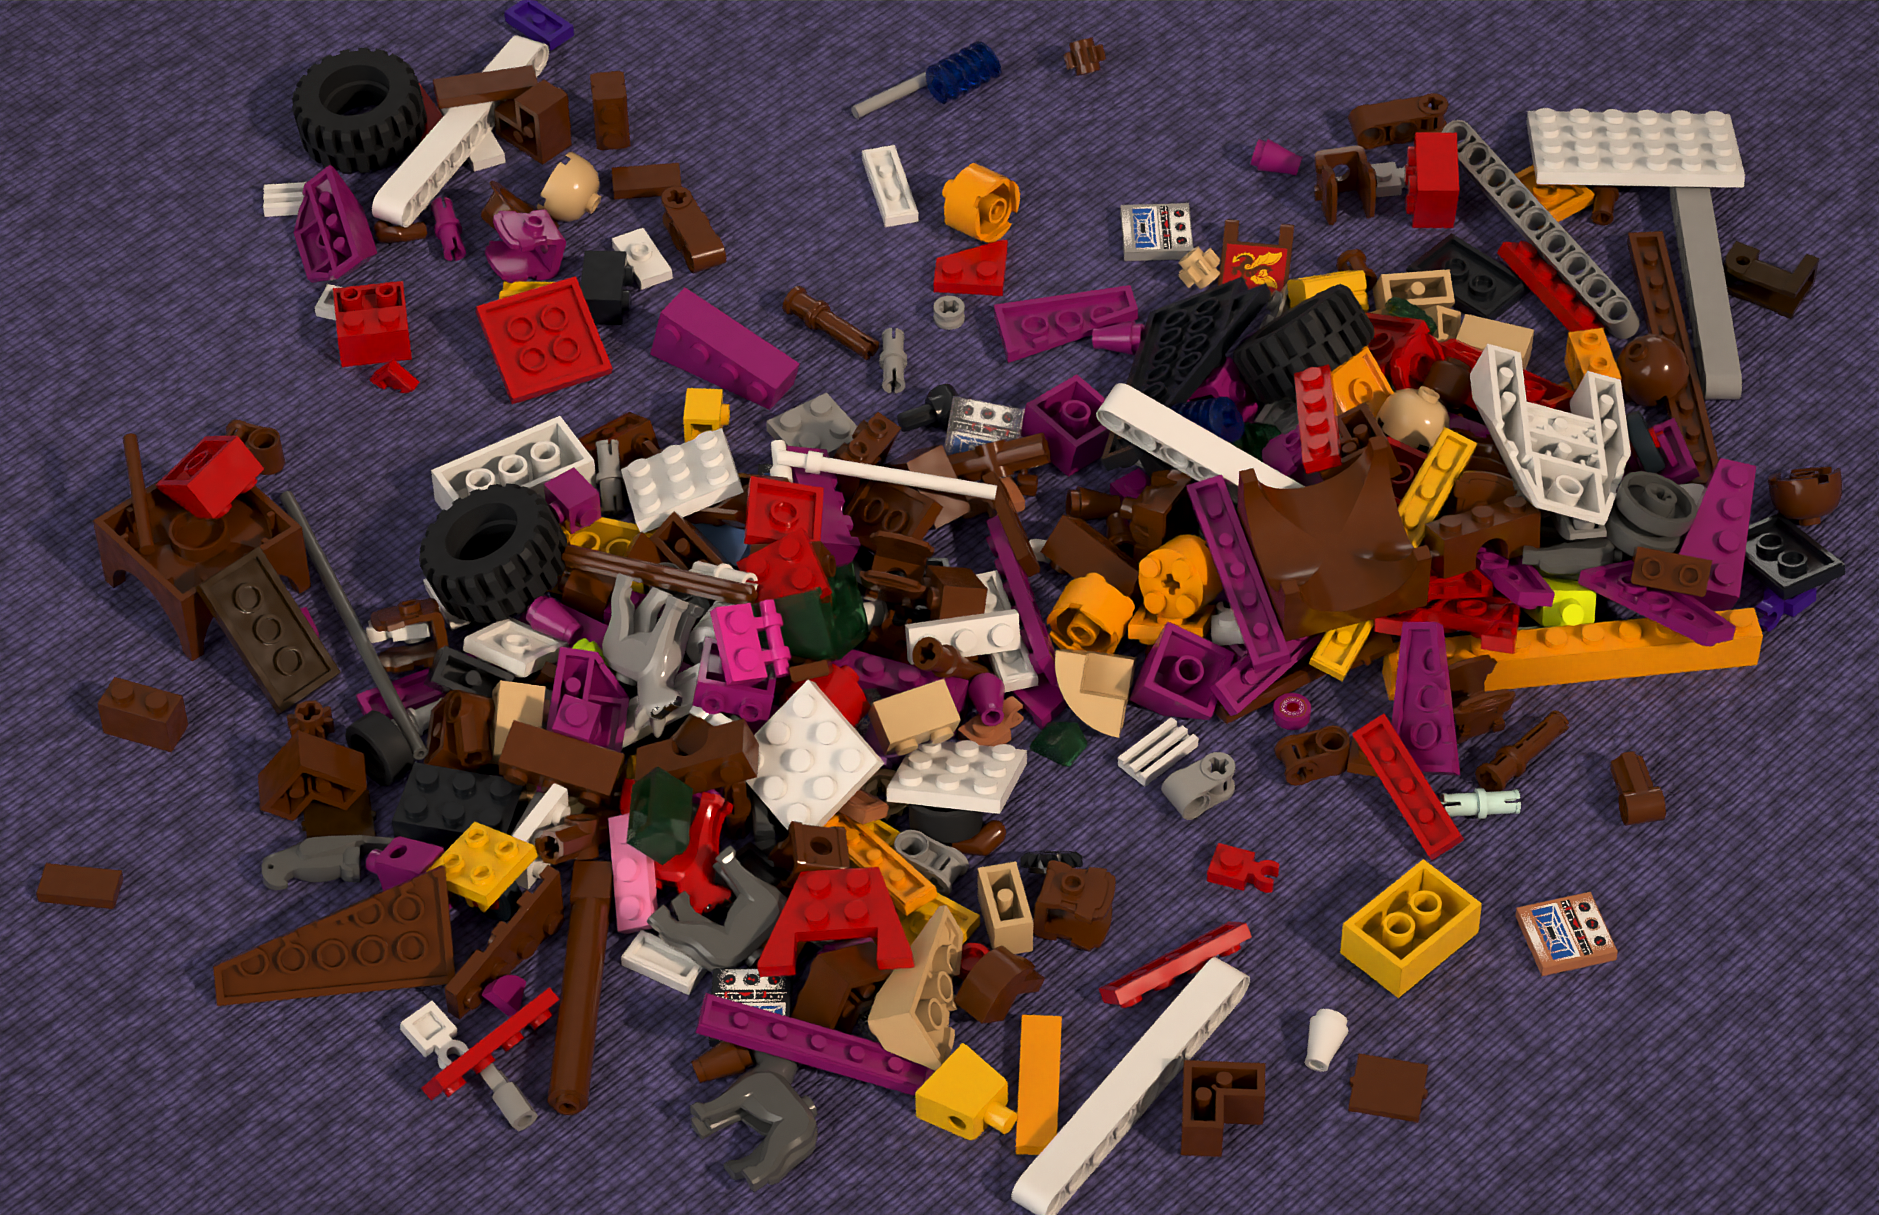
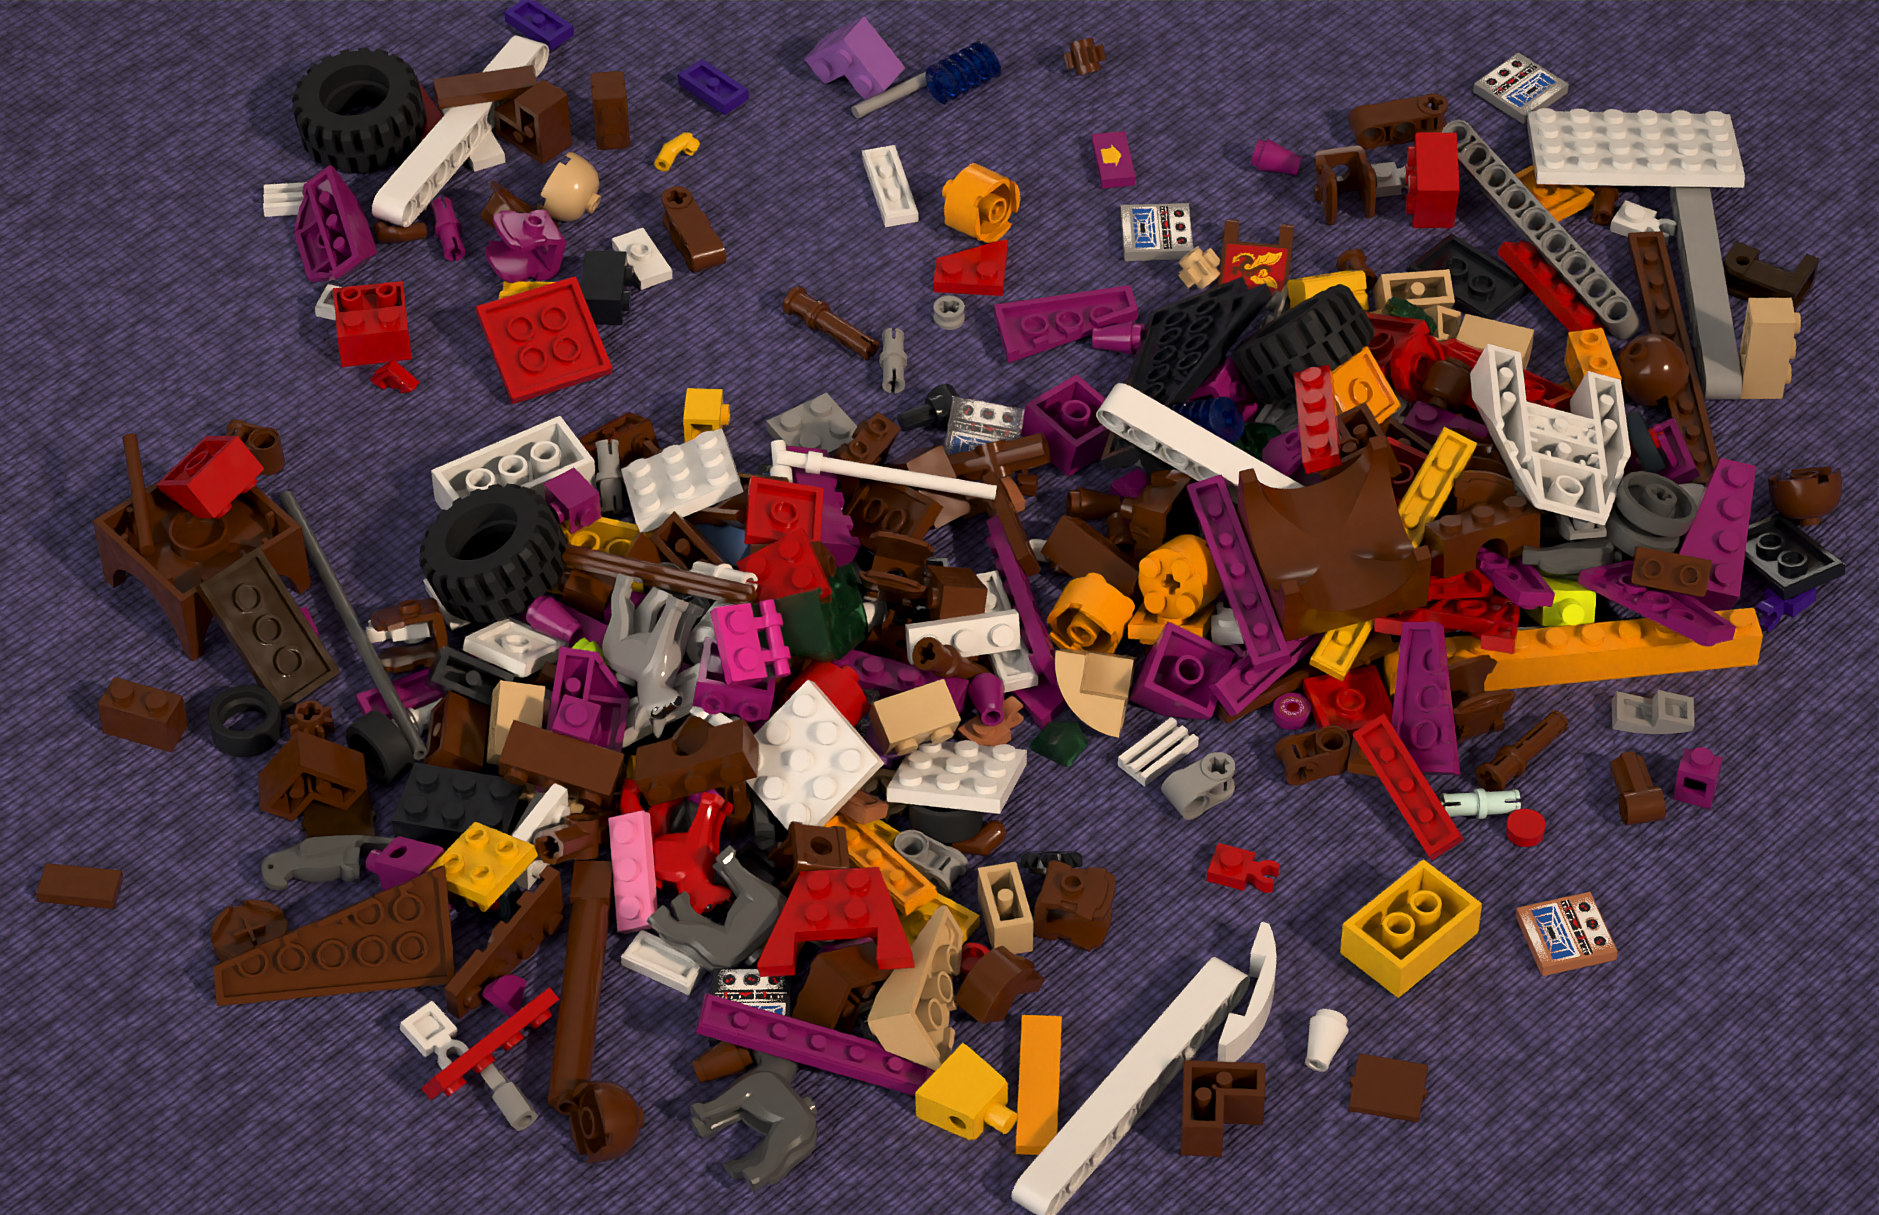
(246, 927): none -> reddish brown tile
(248, 742): none -> black tyre
(471, 722): reddish brown piece -> none
(606, 1120): none -> reddish brown cylinder
(644, 180): reddish brown tile -> none
(660, 816): clear green brick -> none
(673, 148): none -> yellow arm
(713, 86): none -> dark purple plate
(722, 351): magenta wedge -> none
(811, 670): reddish brown tile -> none
(858, 55): none -> medium lavender brick
(1113, 159): none -> magenta tile
(1187, 958): red plate -> none
(1240, 1030): none -> white slope
(1349, 702): none -> red plate
(1414, 417): tan cylinder -> none
(1520, 87): none -> tile
(1525, 827): none -> red tile
(1636, 218): none -> white plate
(1661, 715): none -> light grey slope
(1700, 767): none -> magenta brick
(1768, 347): none -> tan brick

